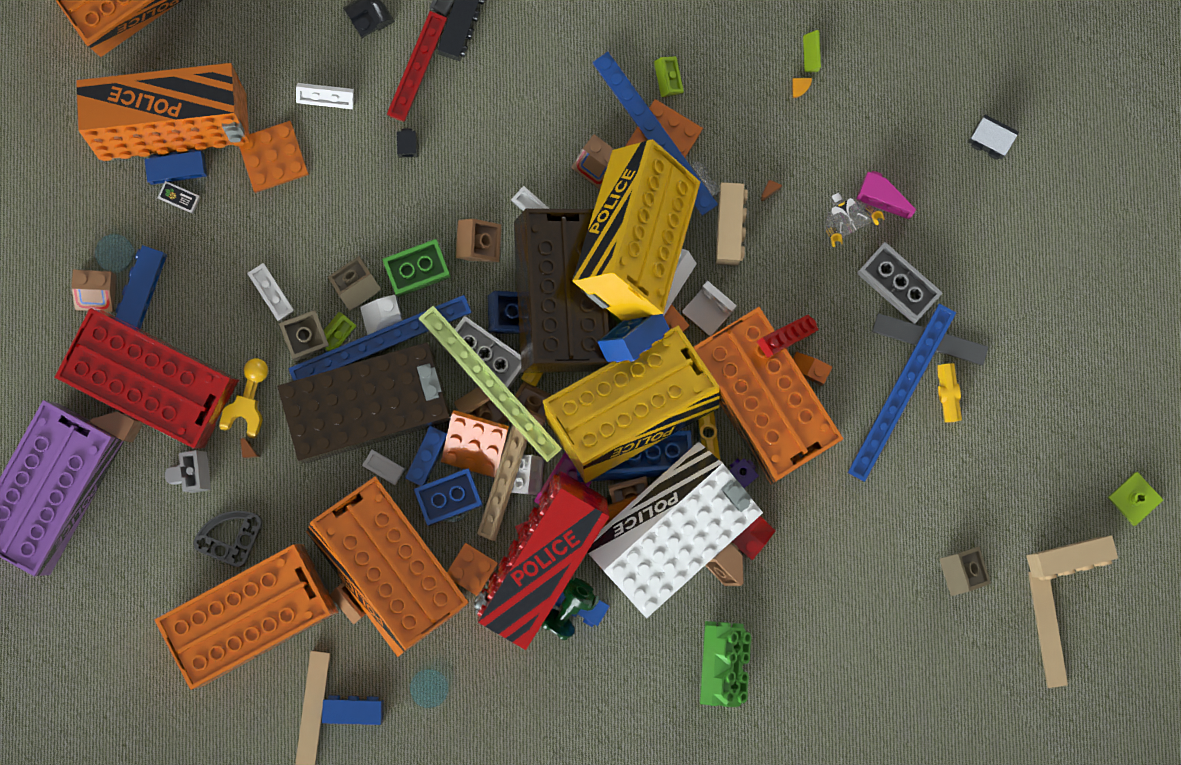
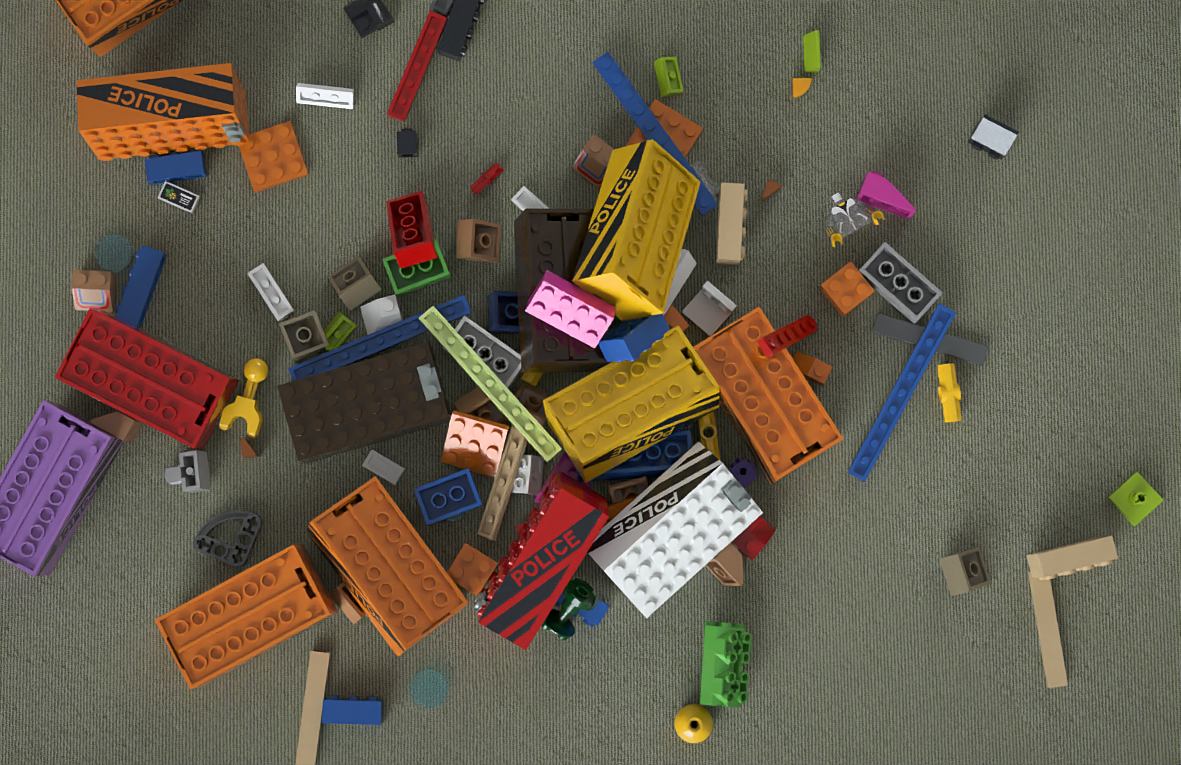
(411, 229): none -> red brick
(427, 456): blue brick -> none
(486, 178): none -> red axle
(570, 309): none -> brick
(691, 713): none -> yellow piece
(846, 289): none -> orange brick

